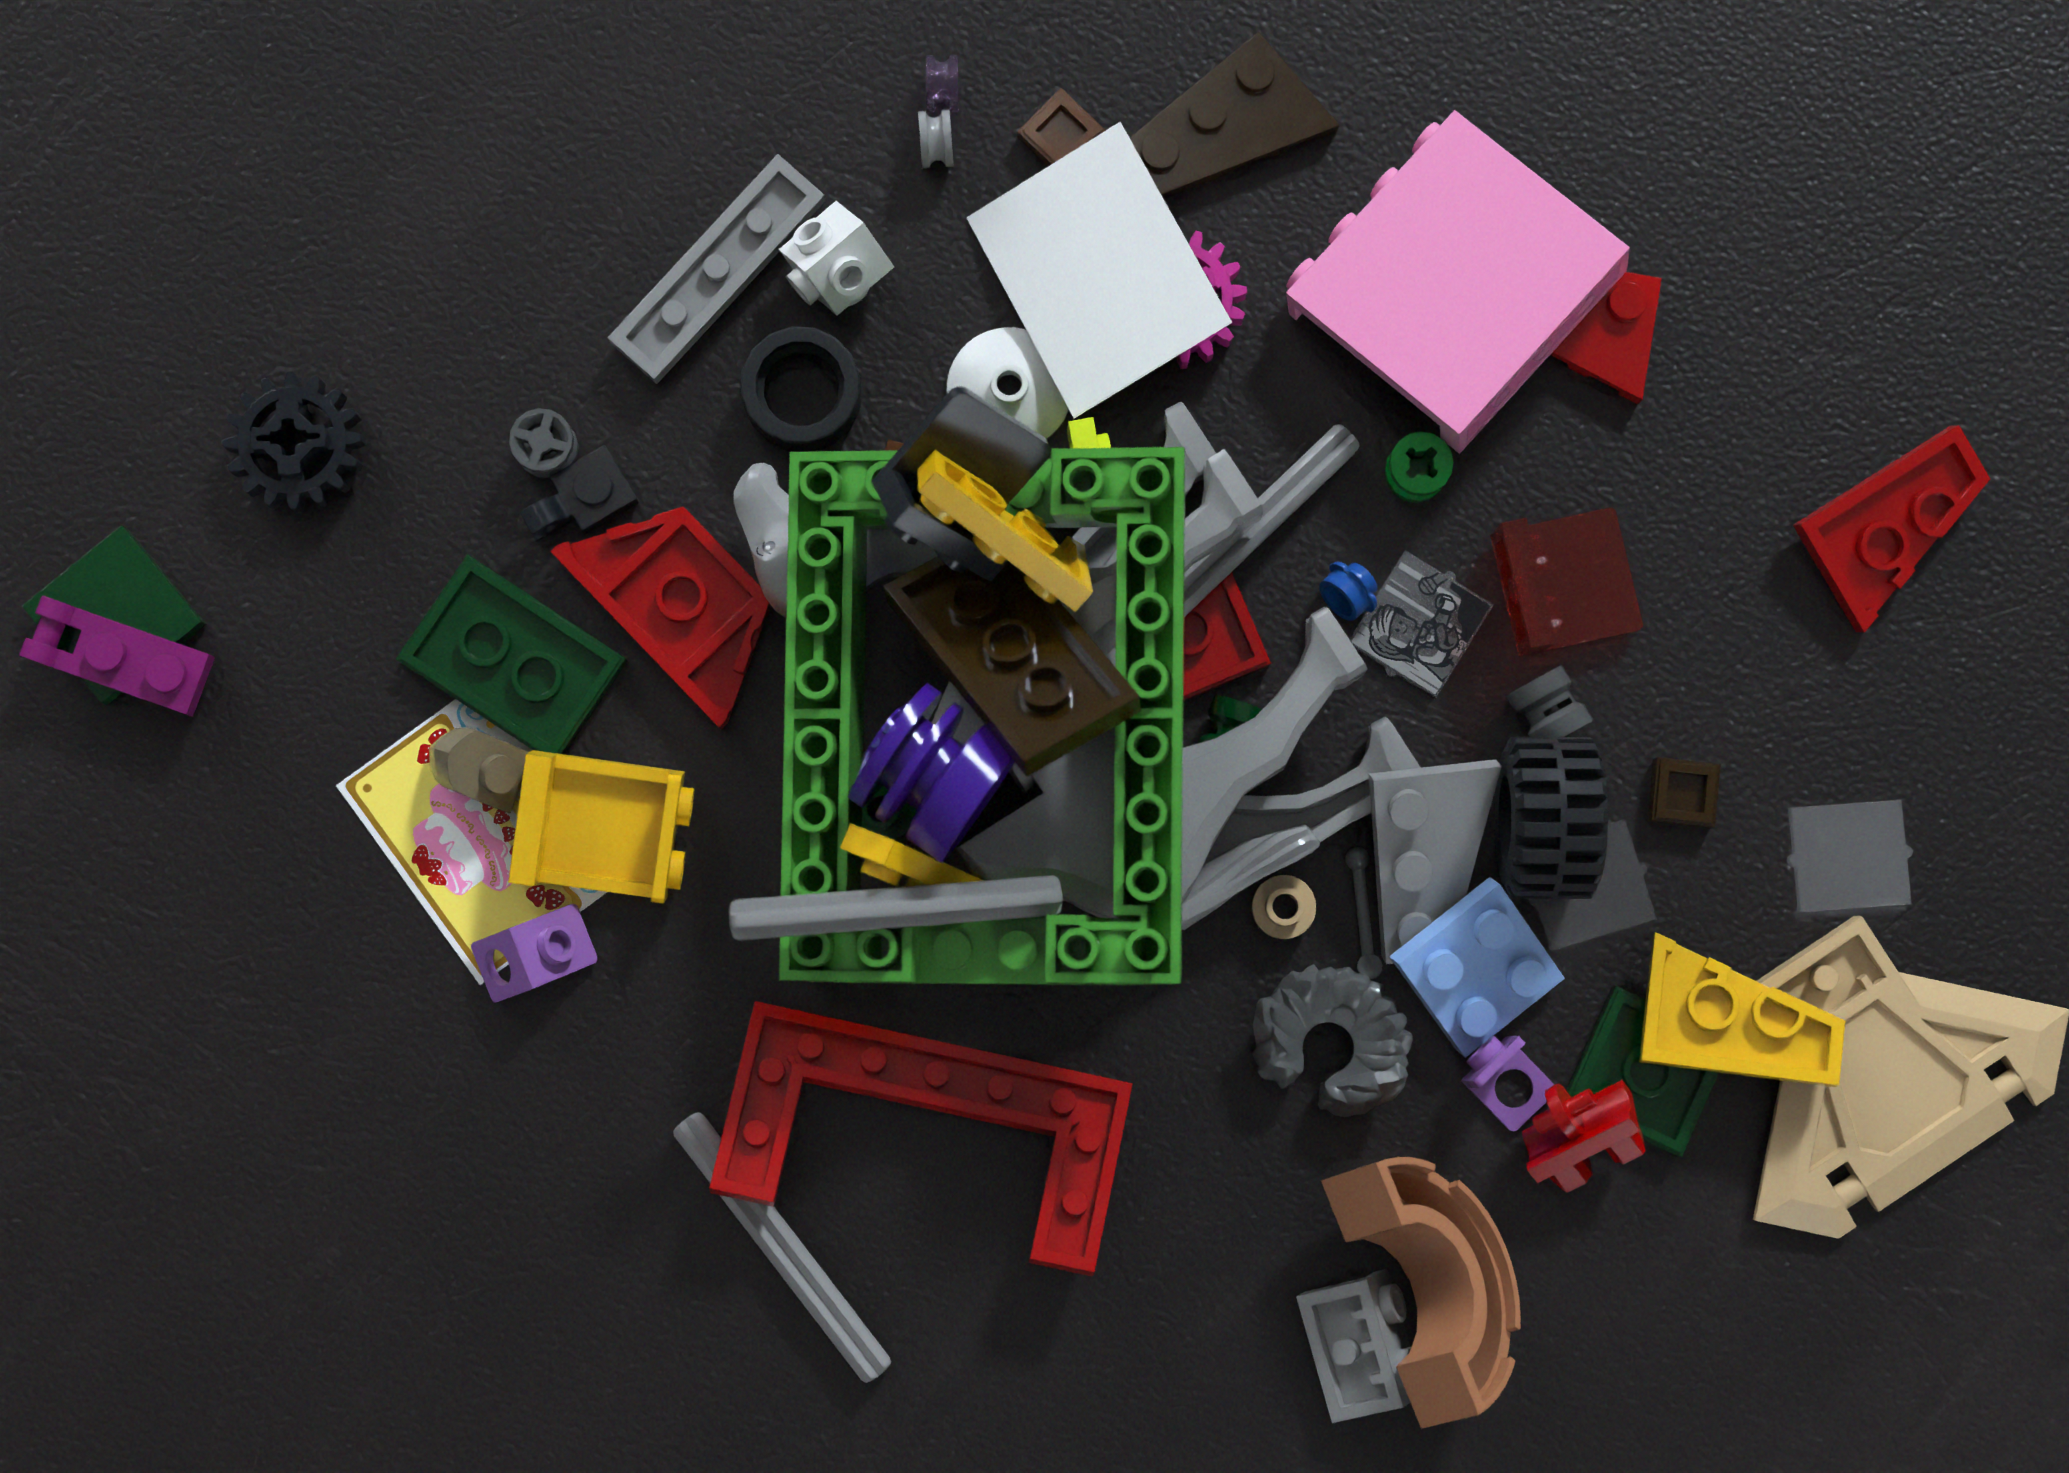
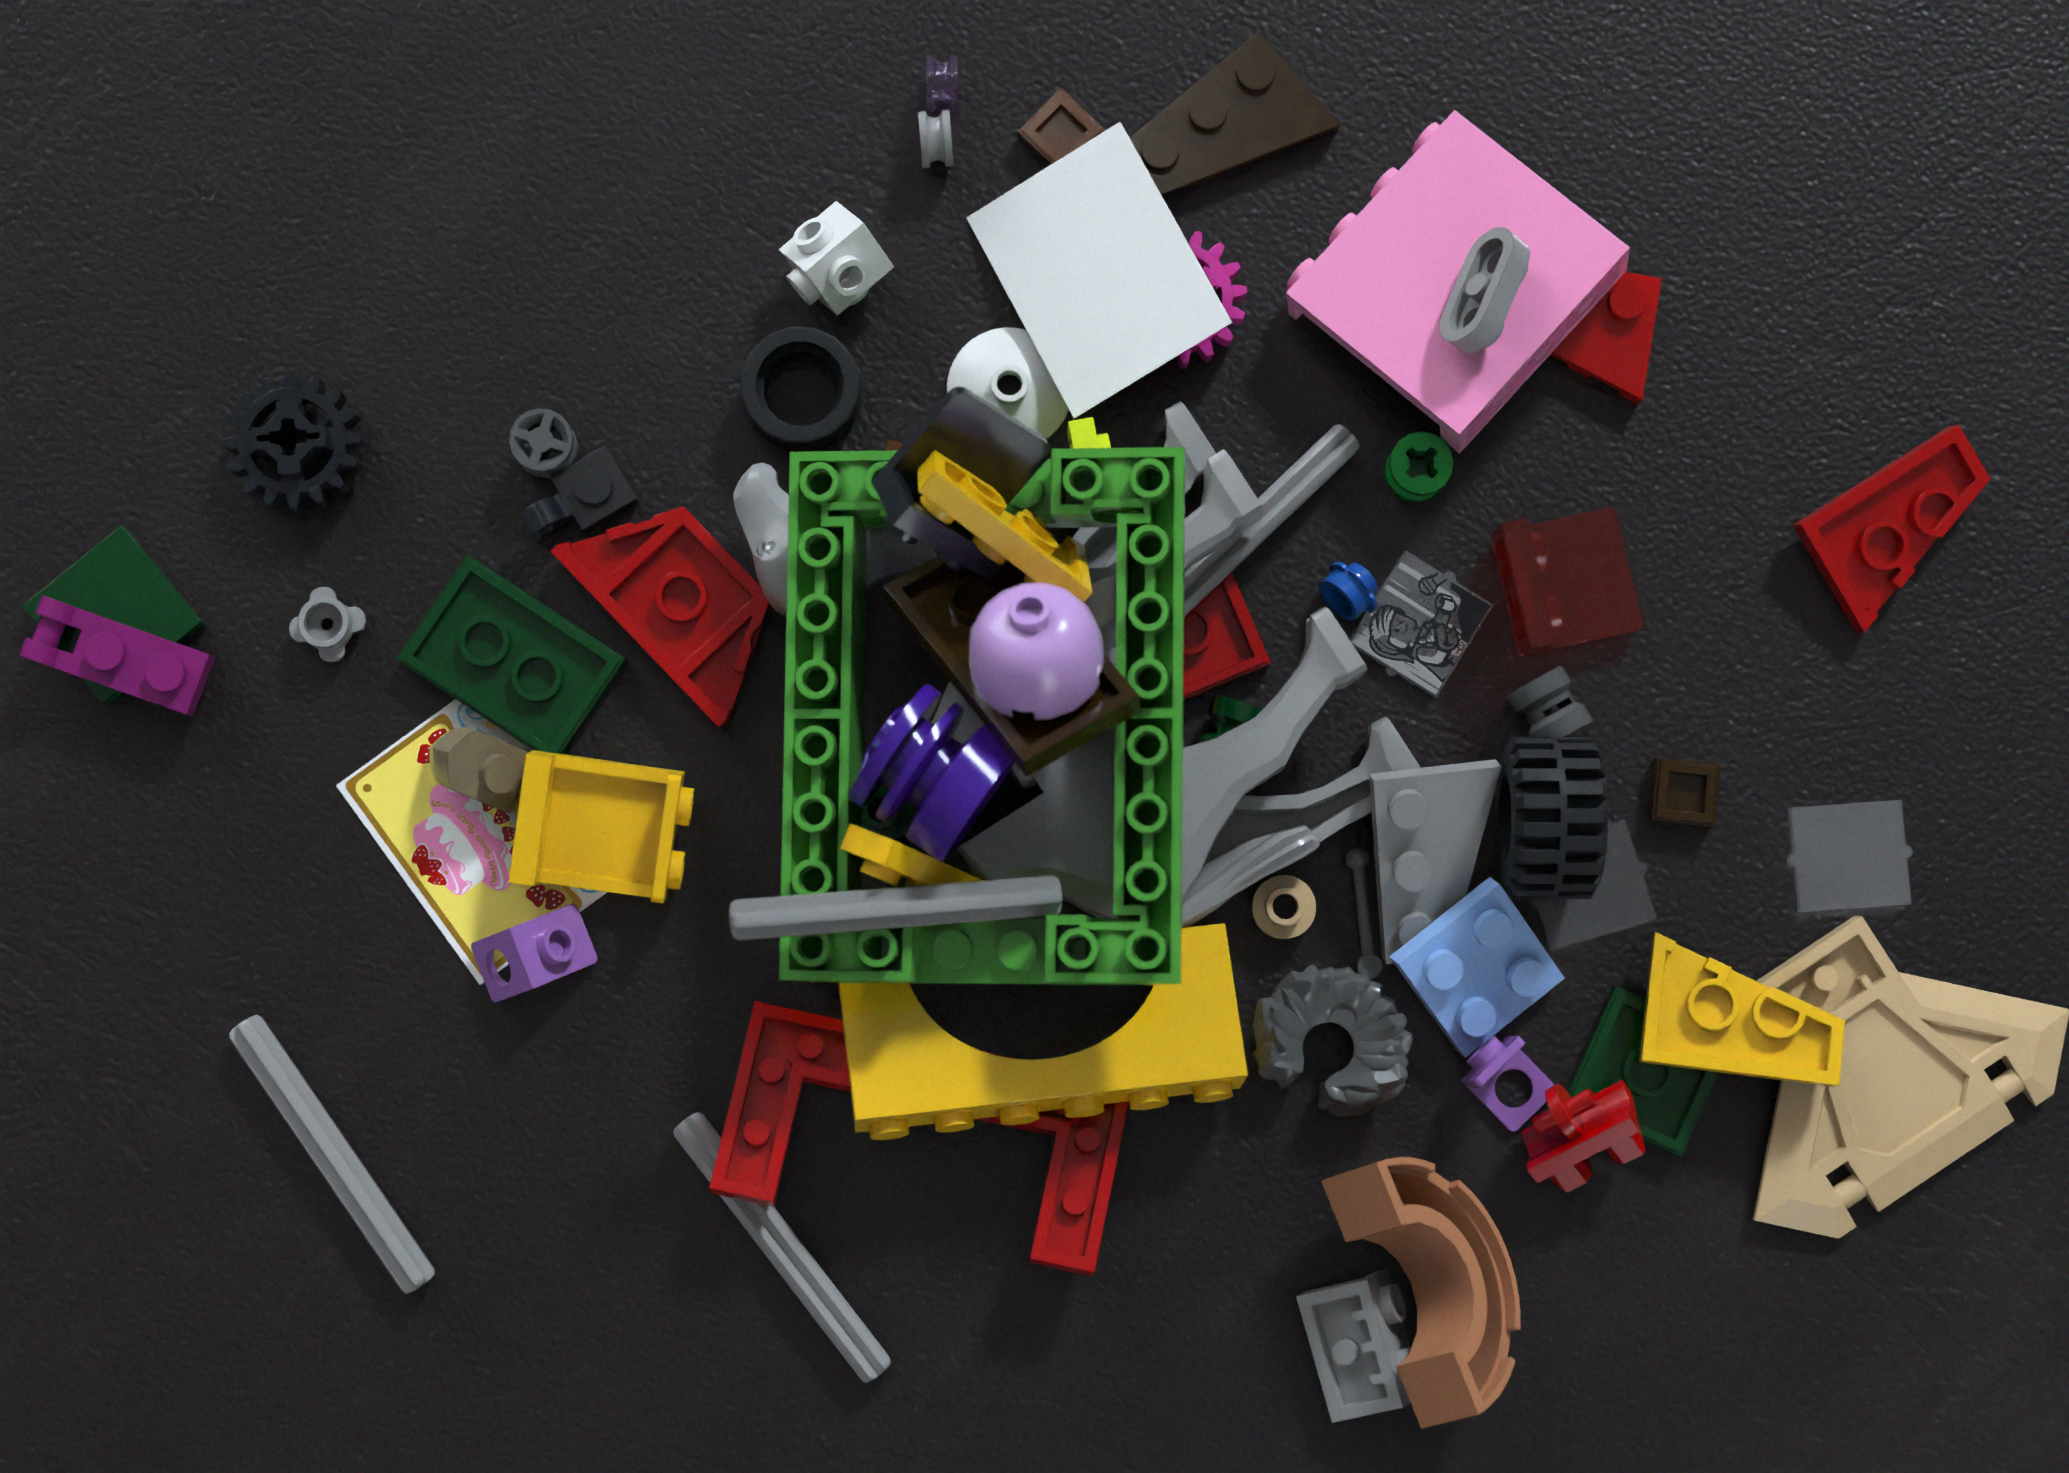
(322, 606): none -> light grey plate
(332, 1154): none -> light grey axle
(716, 269): light grey plate -> none
(918, 1074): none -> yellow arch
(1036, 651): none -> lavender cylinder
(1484, 290): none -> light grey plate

